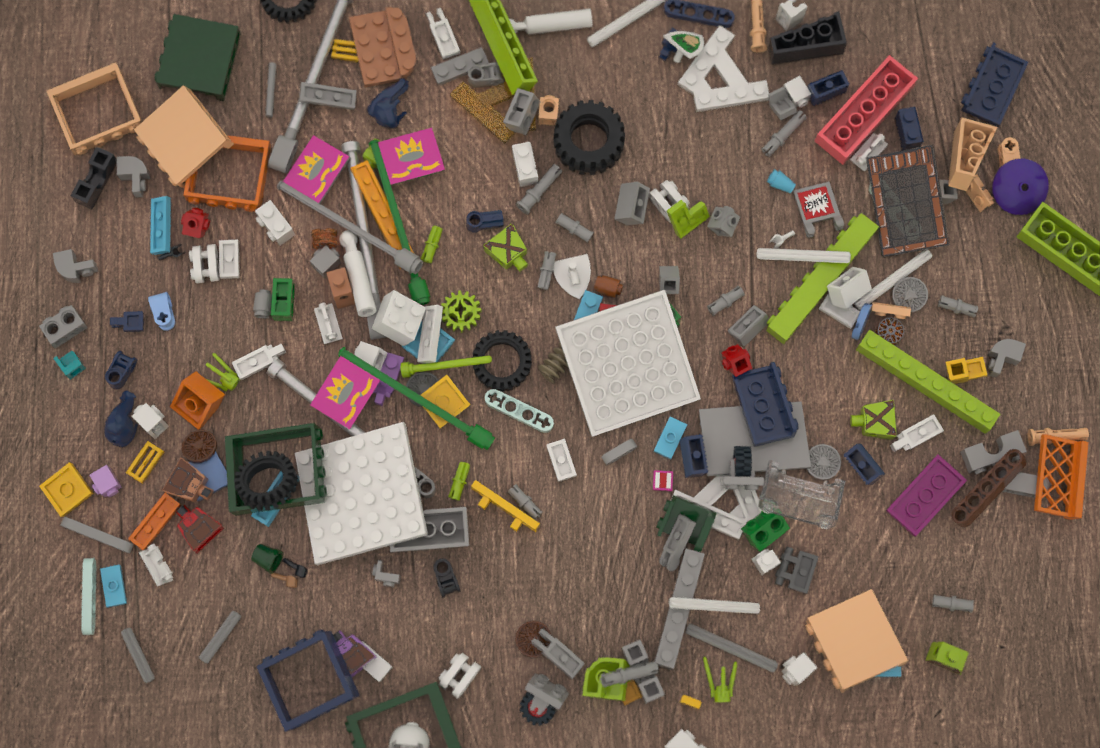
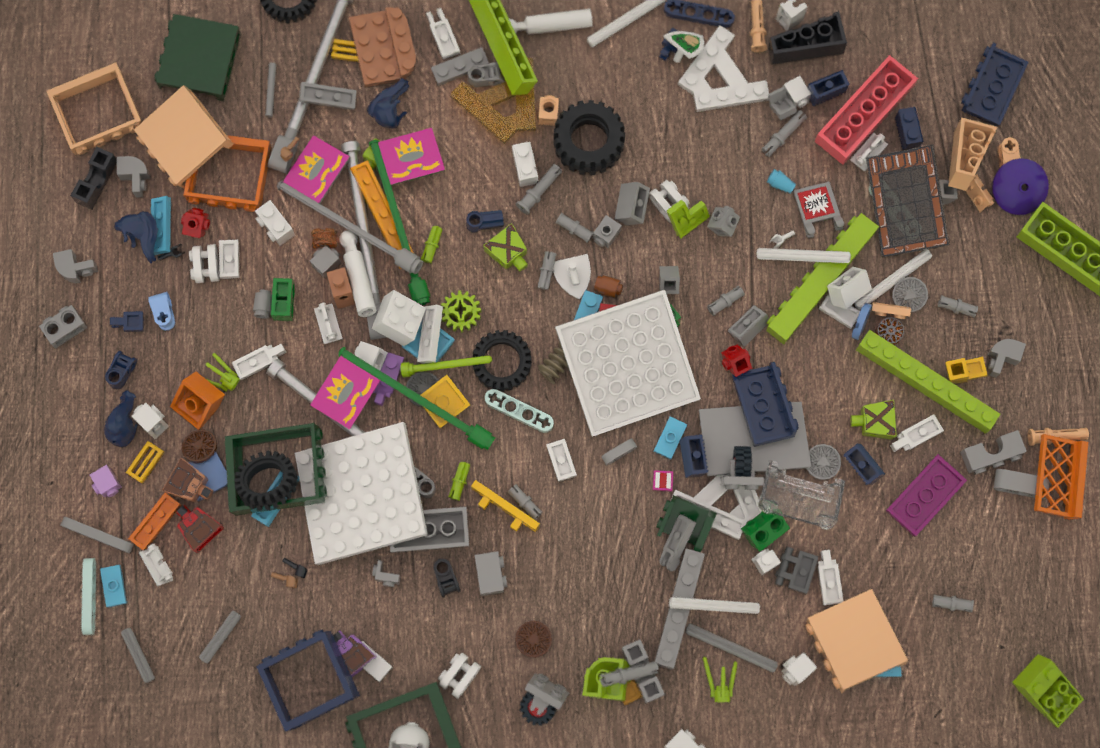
(66, 489): yellow plate -> none
(70, 364): teal panel -> none
(142, 227): none -> dark blue piece
(267, 557): dark green piece -> none
(286, 153): none -> medium nougat hand
(489, 573): none -> light grey brick
(521, 111): light grey brick -> none
(559, 654): light grey hinge -> none
(606, 232): none -> light grey brick
(691, 702): yellow tile -> none
(829, 579): none -> white hinge
(947, 657): lime torso -> none
(986, 498): reddish brown beam -> none
(1048, 690): none -> lime slope

